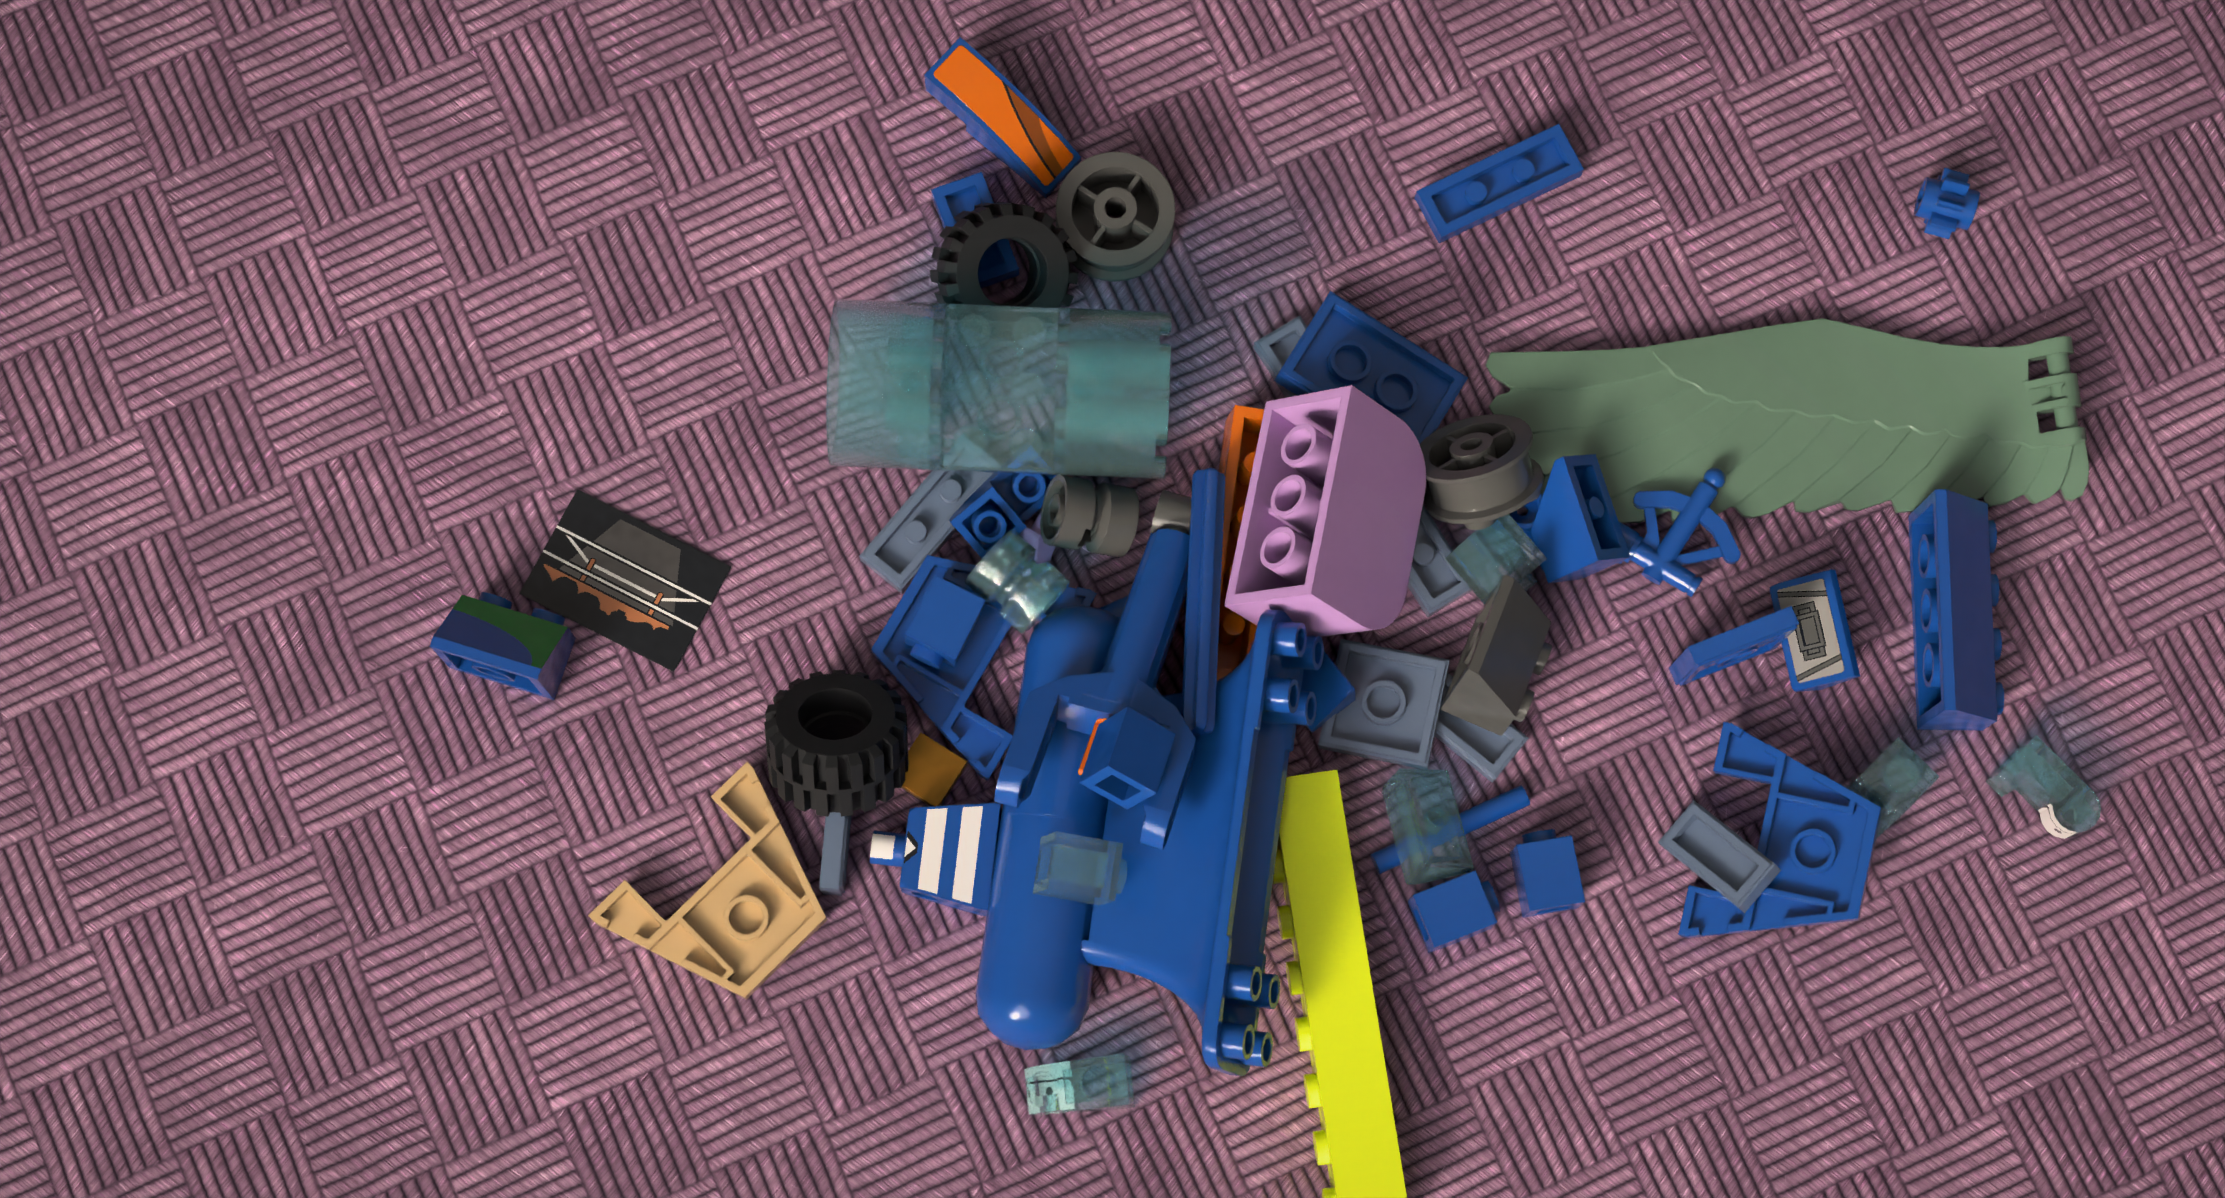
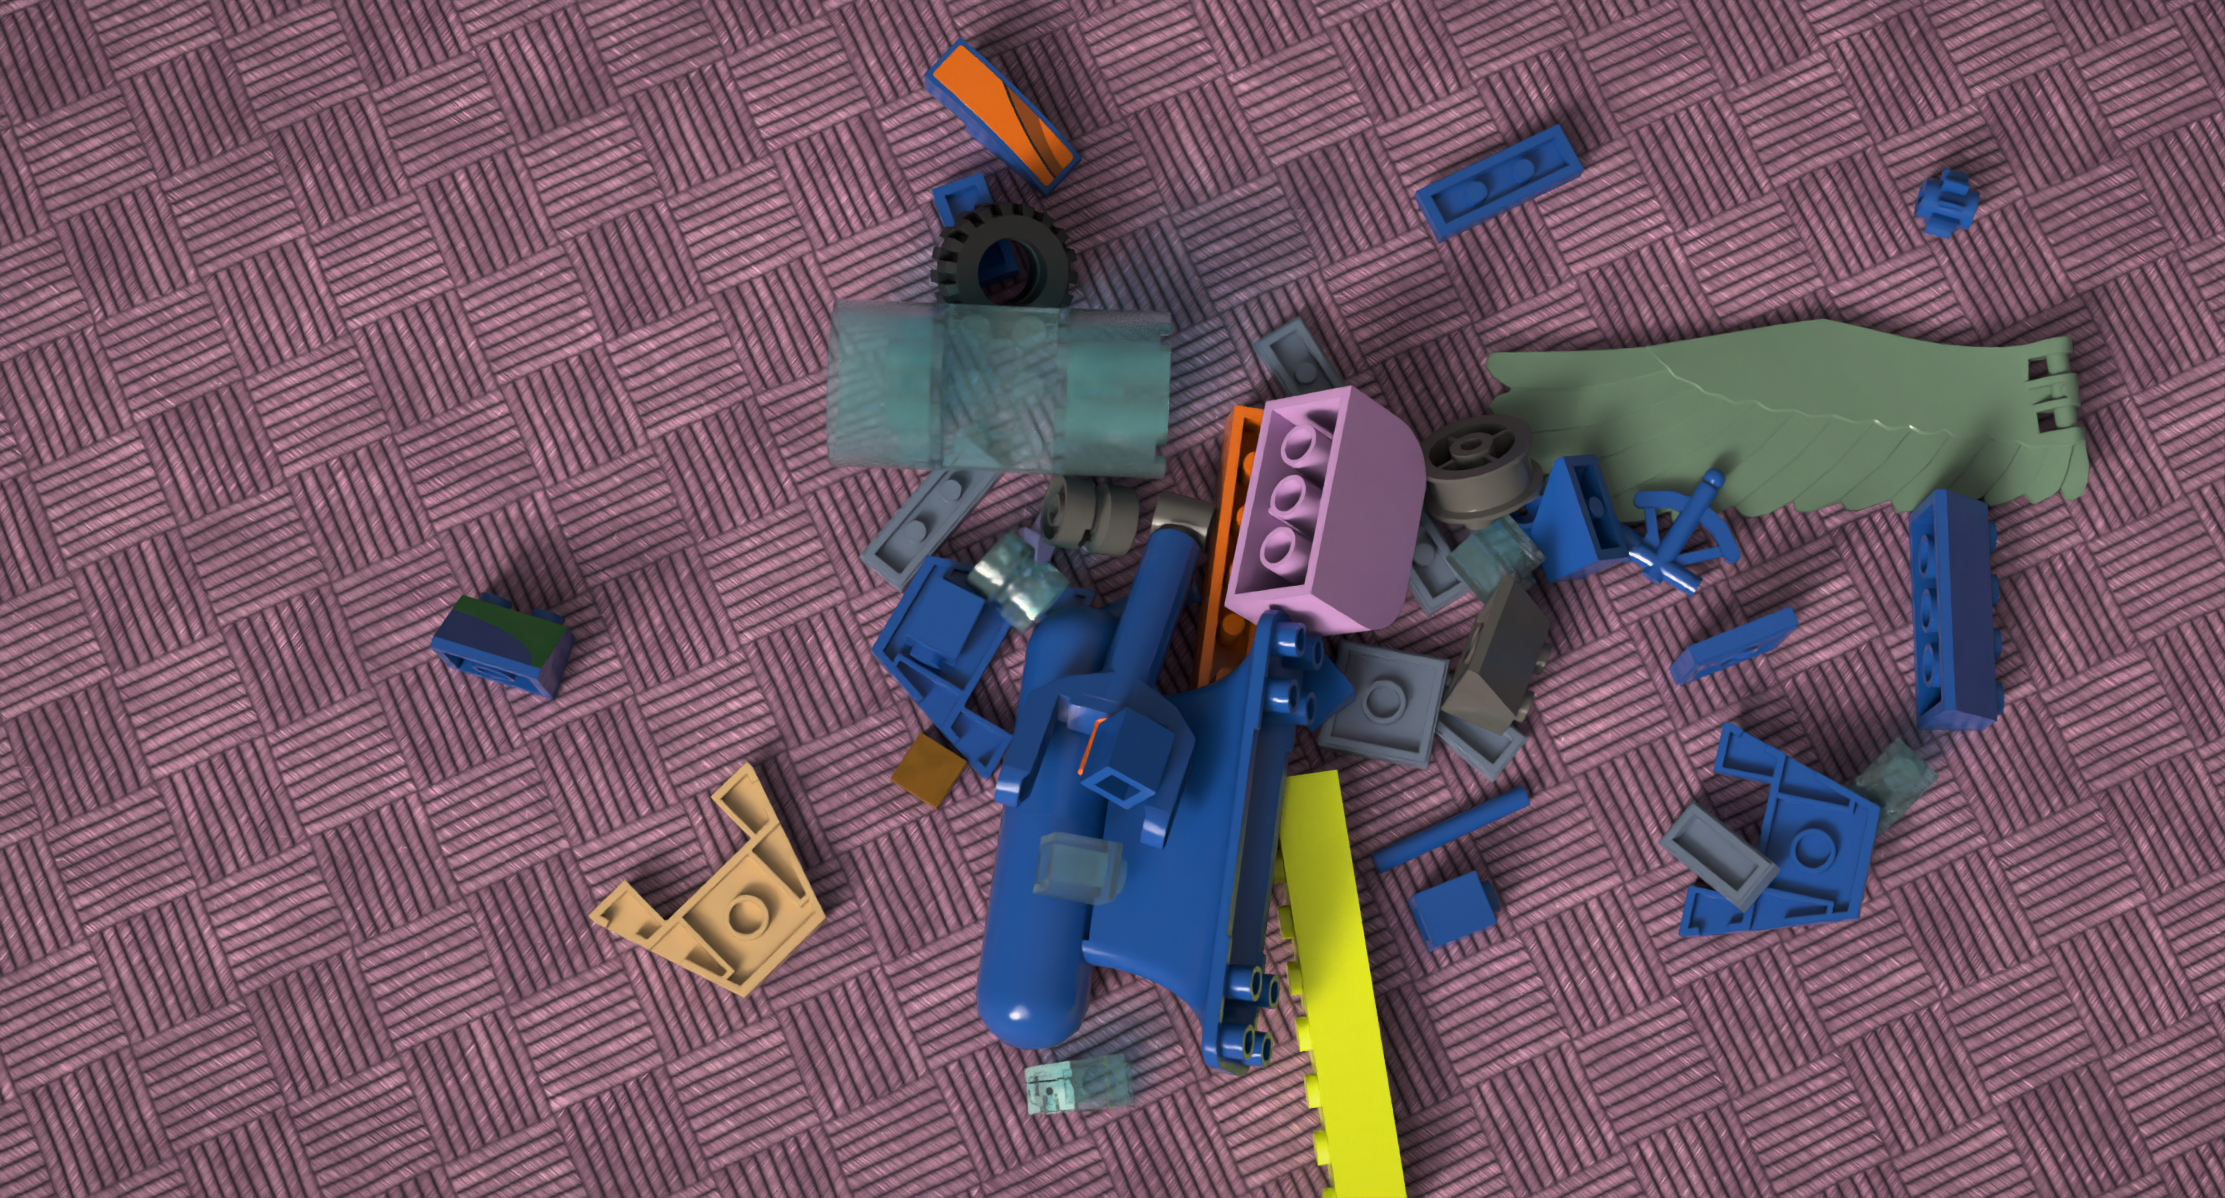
(625, 580): black sticker -> none
(835, 854): sand blue tile -> none
(836, 742): black tyre -> none
(944, 854): torso -> none
(998, 507): blue slope -> none
(1116, 246): dark grey wheel -> none
(1203, 601): blue axle -> none
(1357, 350): blue tile -> none
(1426, 825): clear light blue slope -> none
(1546, 874): blue brick -> none
(1821, 646): slope -> none
(2050, 787): clear light blue leg -> none

